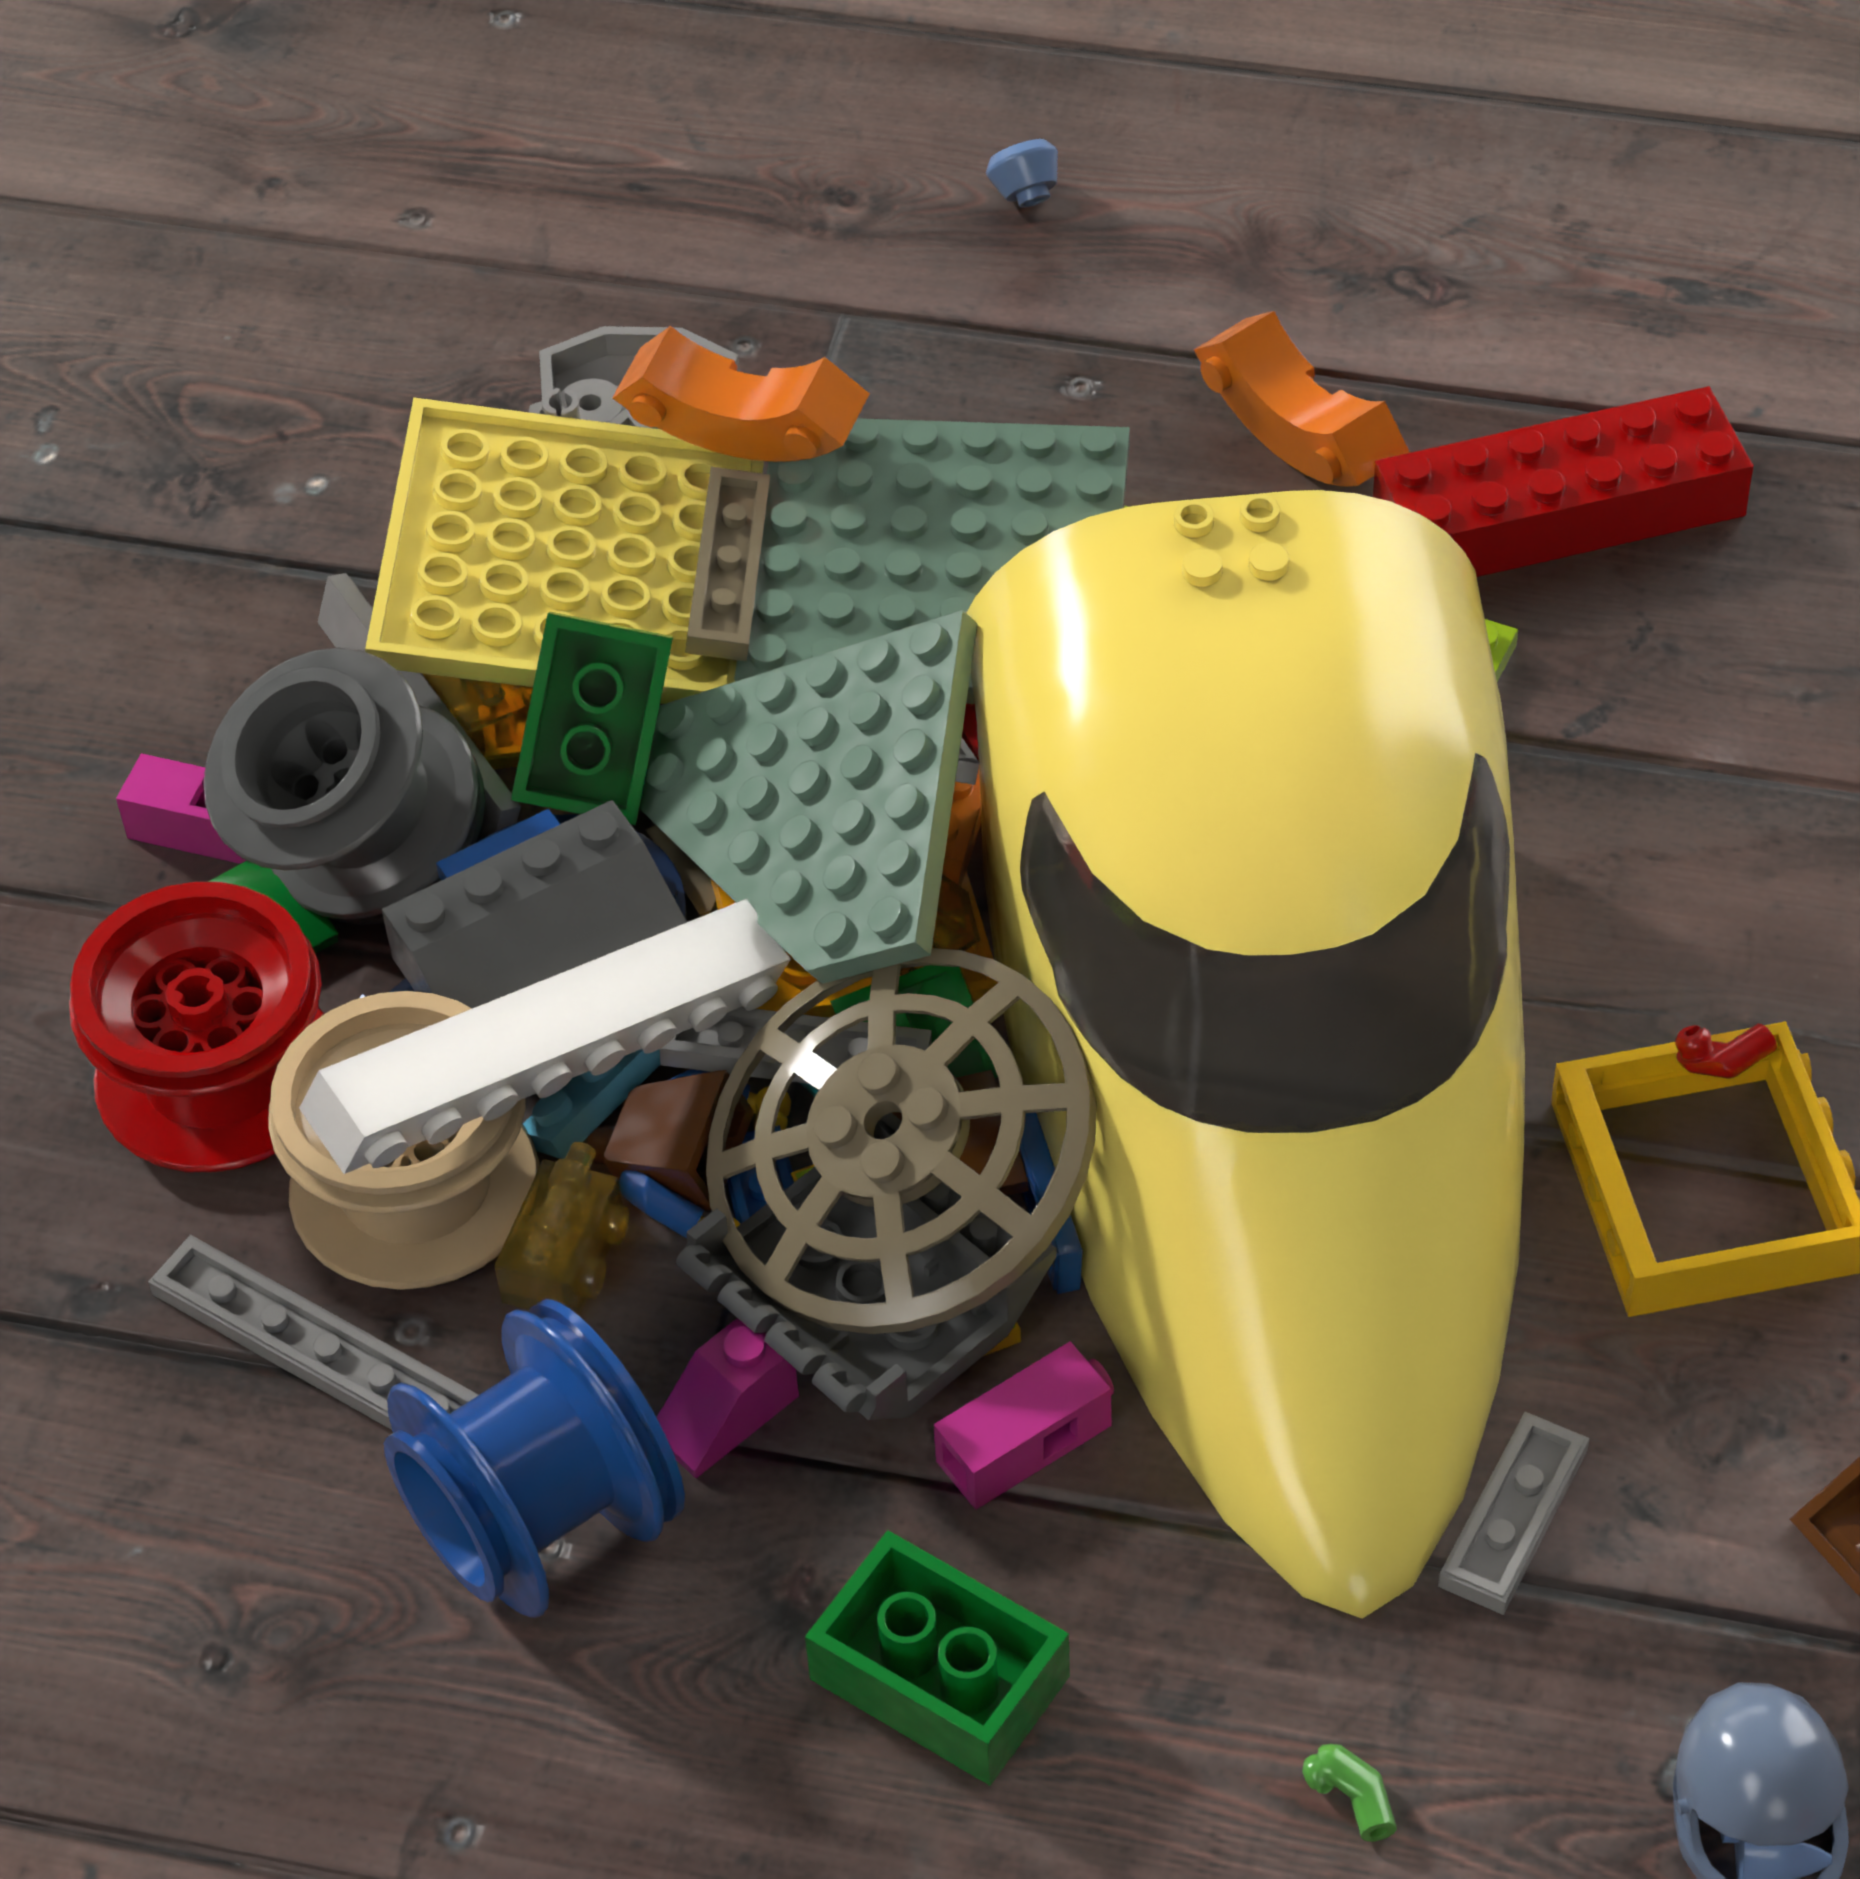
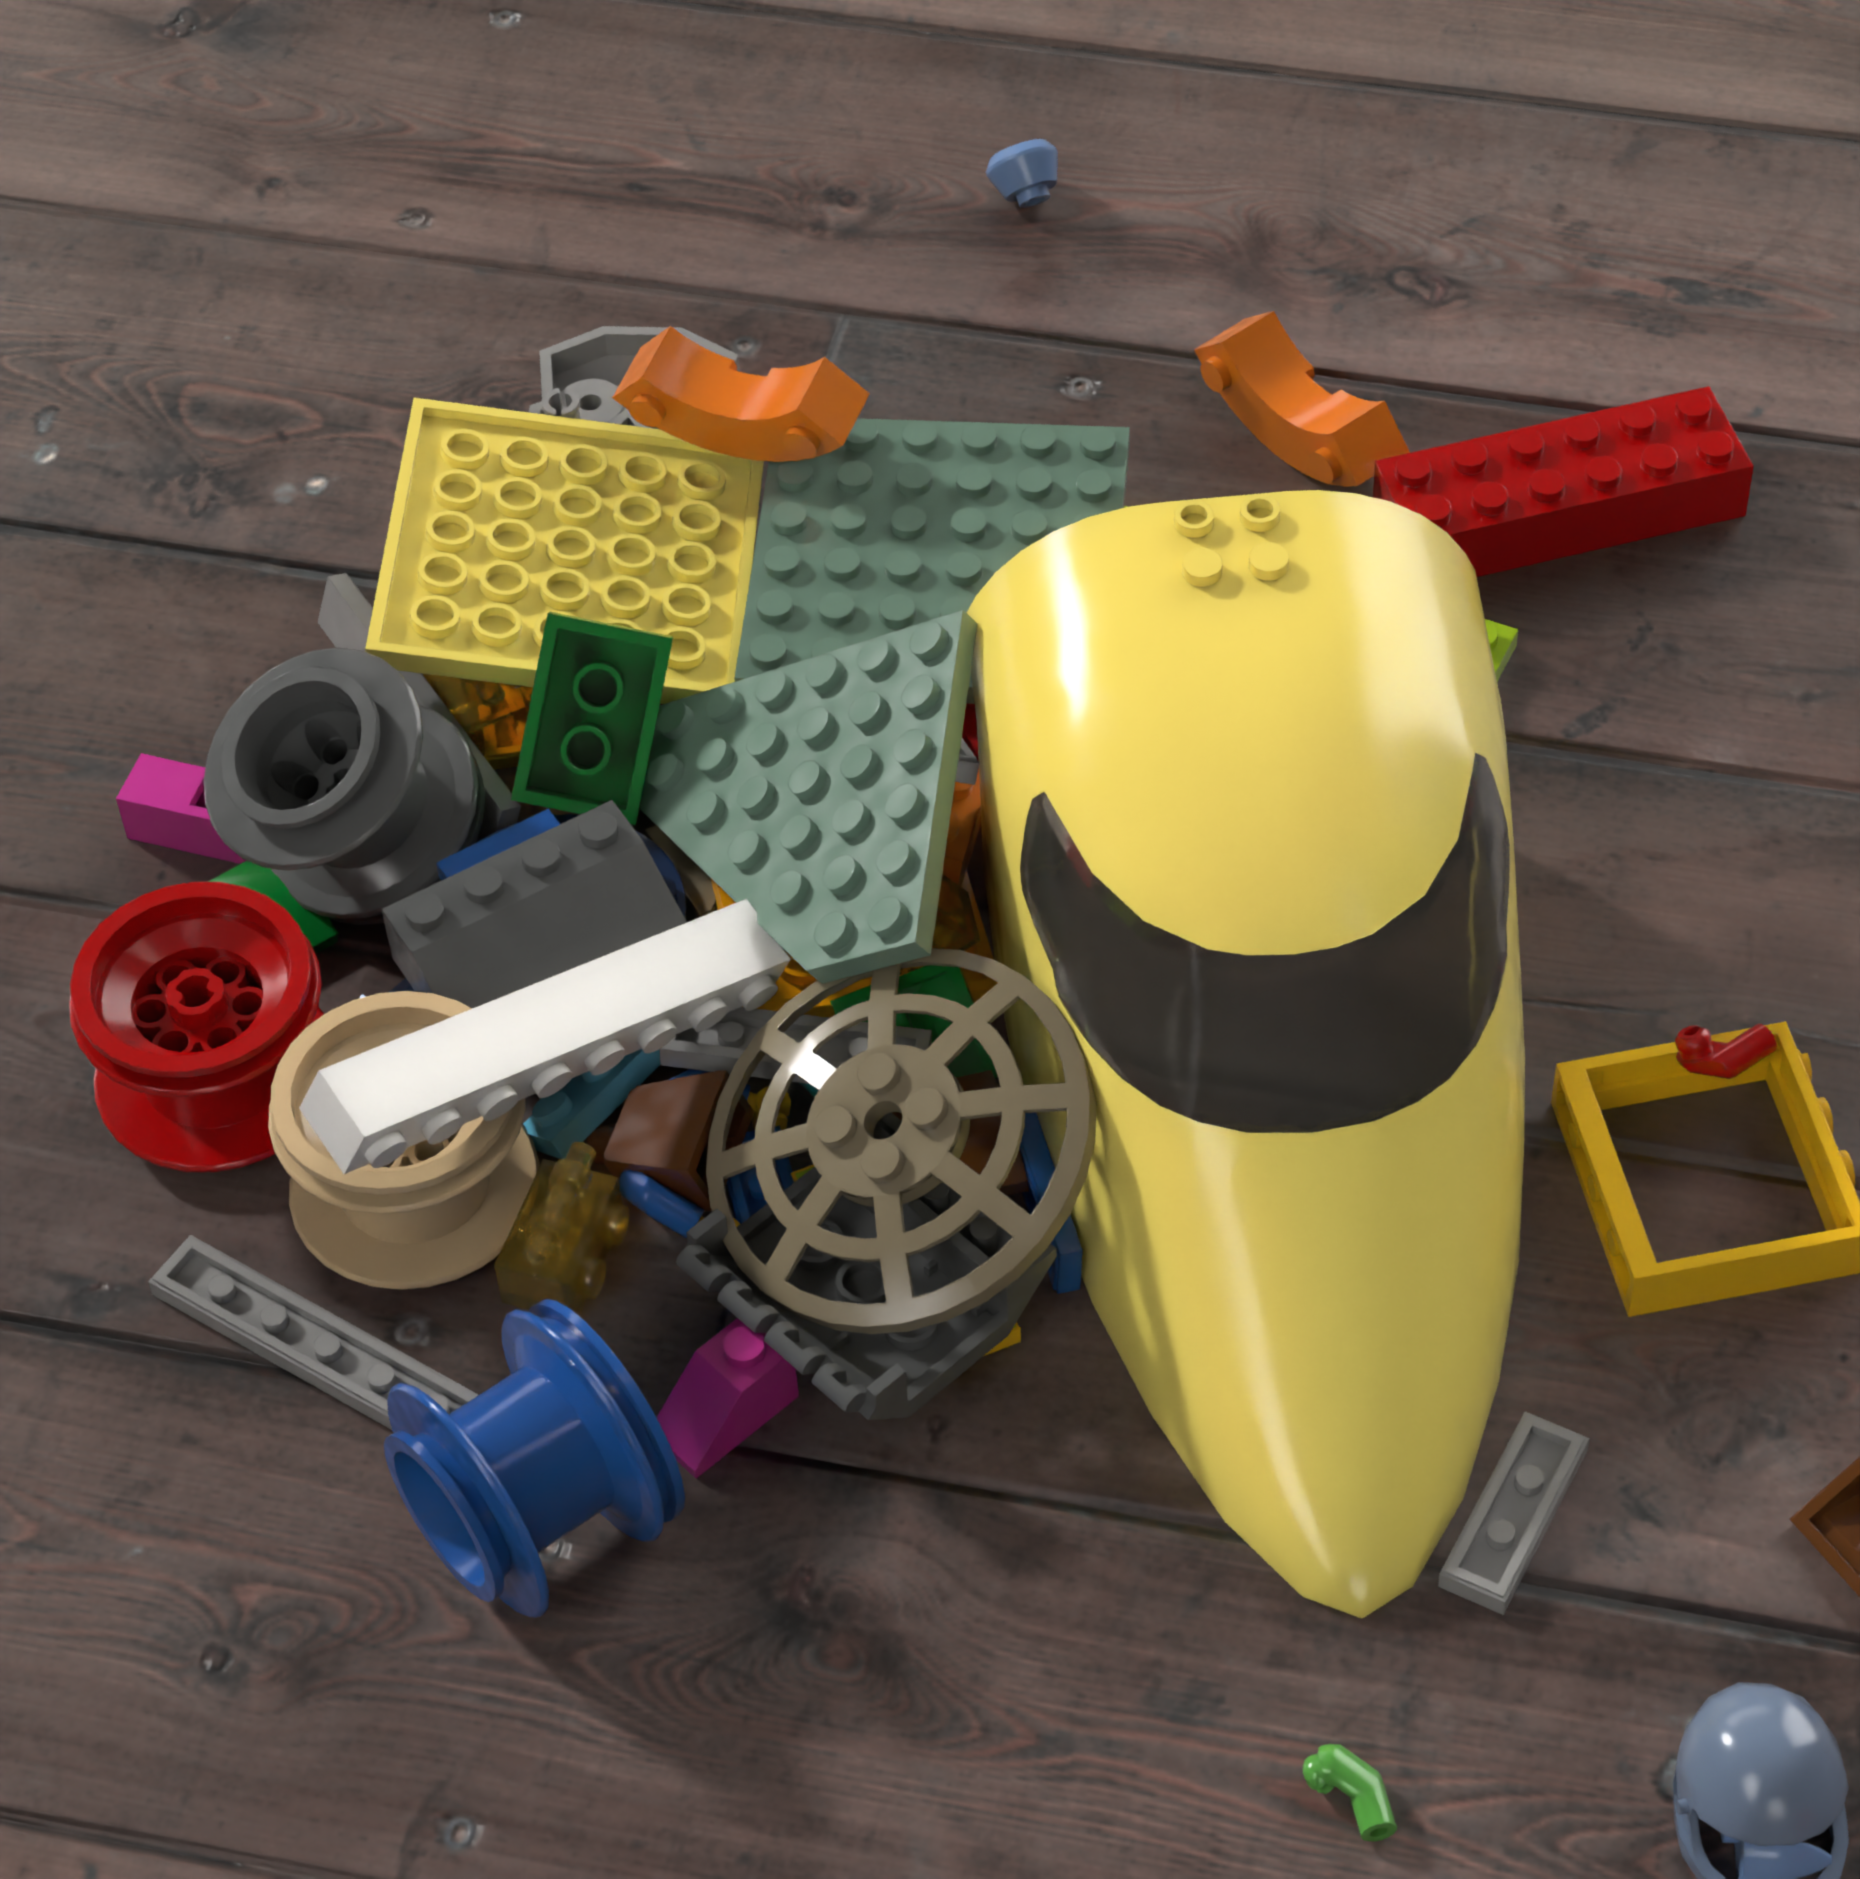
(728, 564): dark tan plate -> none
(938, 1657): green brick -> none
(1024, 1424): dark pink brick -> none

